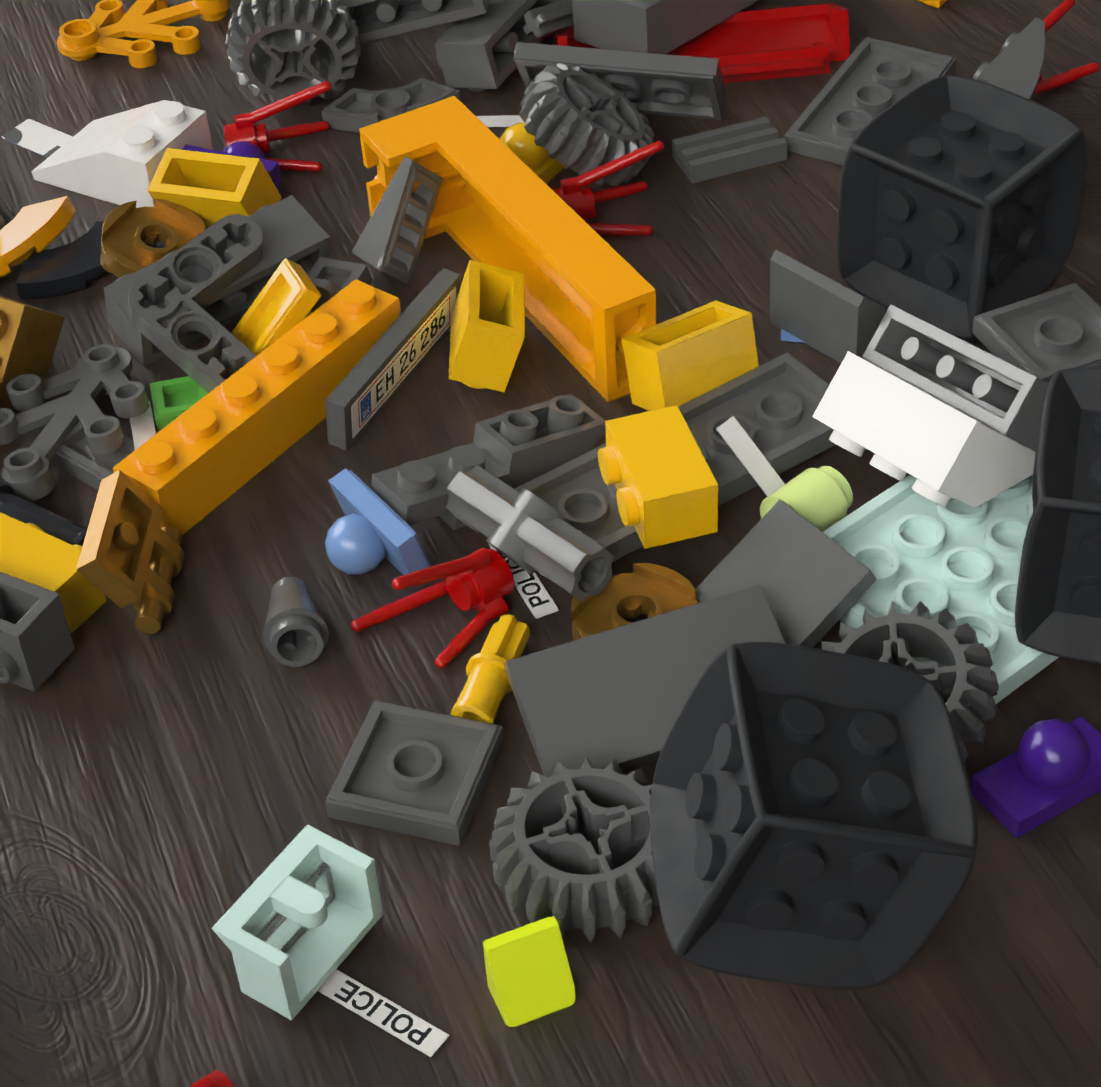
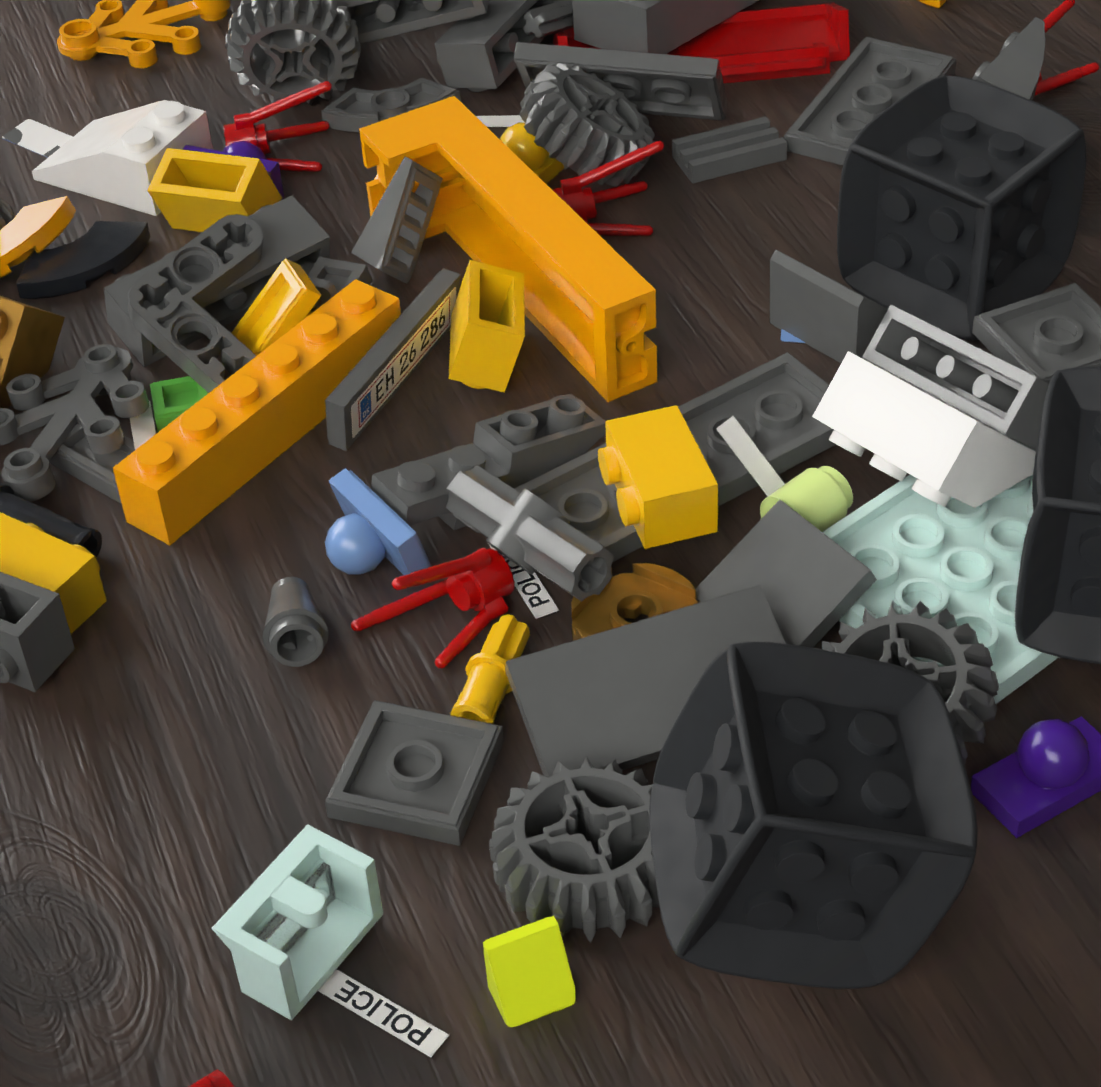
(129, 552): pearl gold plate -> none
(131, 228): pearl gold plate -> none
(689, 355): yellow piece -> none

